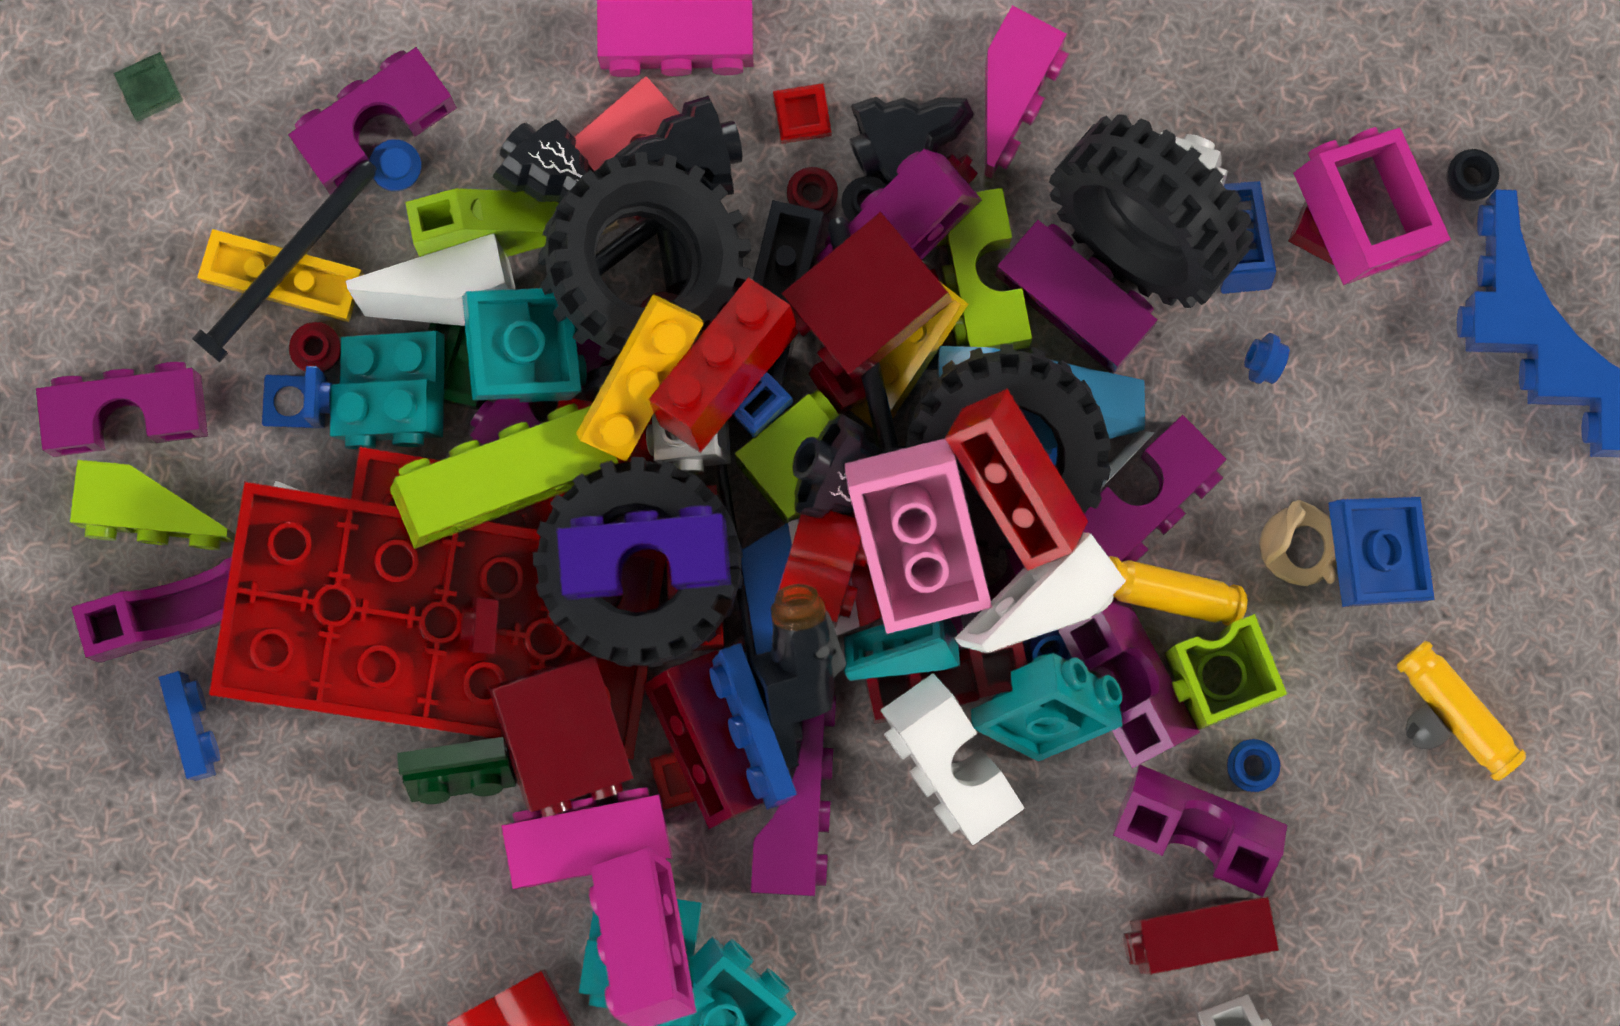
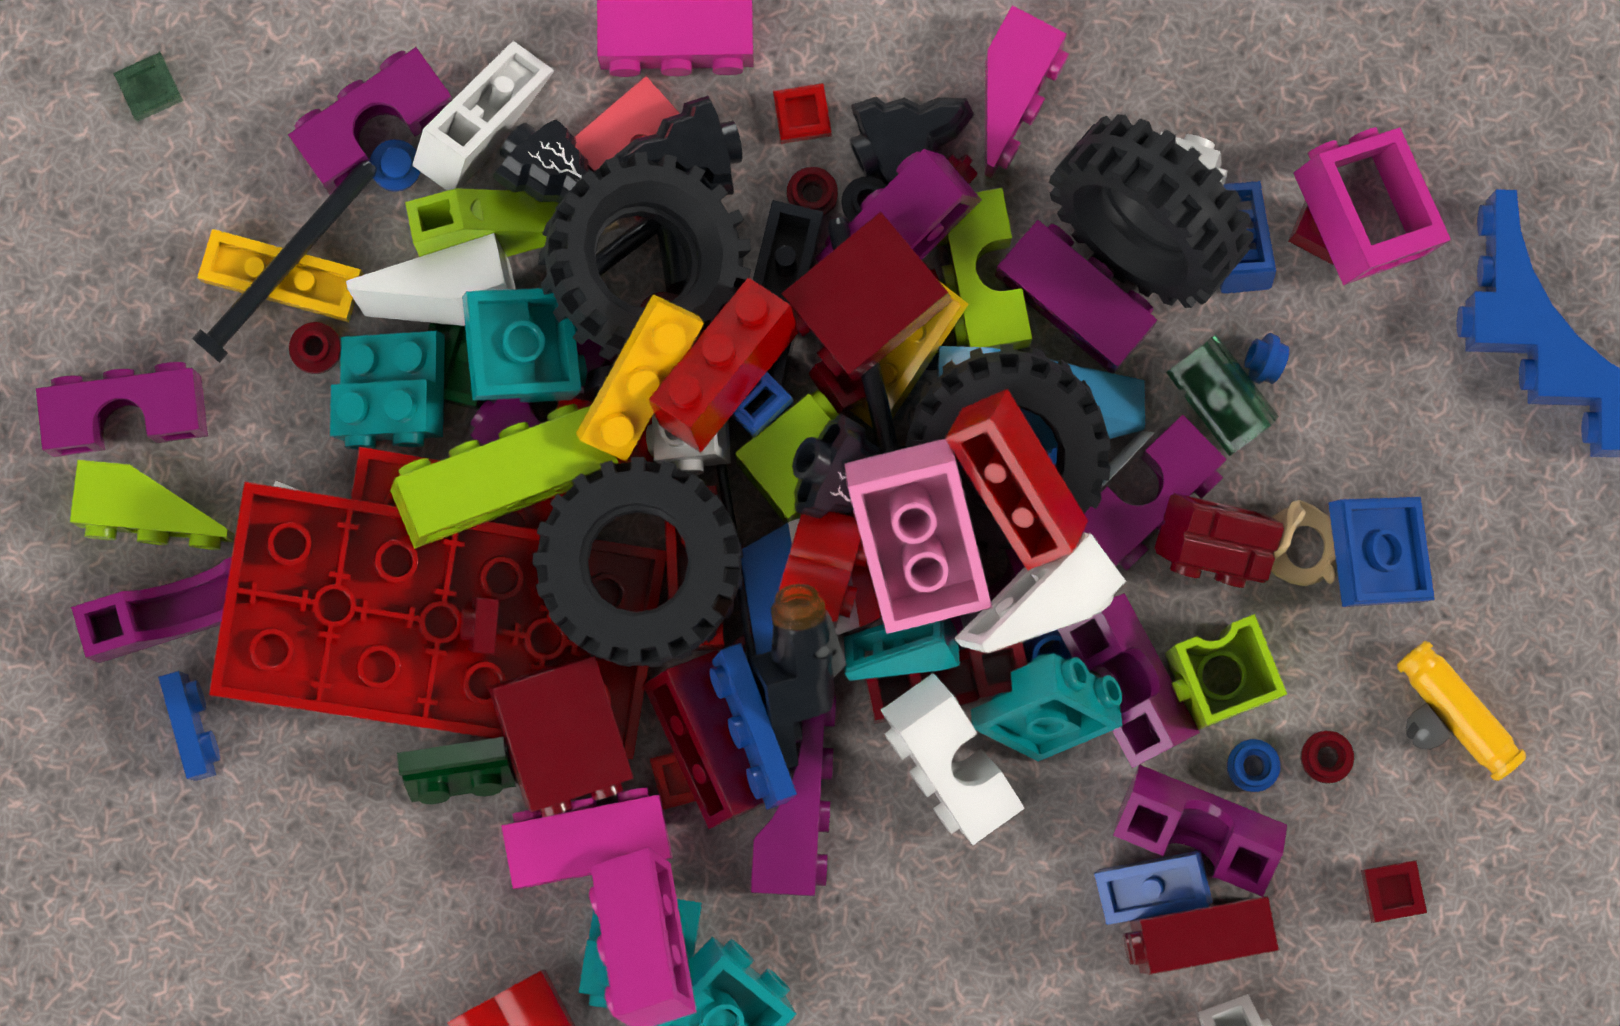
(316, 399): blue bracket -> none
(480, 117): none -> white slope
(596, 553): dark purple arch -> none
(1153, 887): none -> plate
(1180, 593): yellow axle -> none
(1218, 539): none -> dark red brick
(1222, 394): none -> clear green brick
(1343, 752): none -> dark red plate
(1393, 891): none -> dark red plate
(1473, 159): black plate -> none

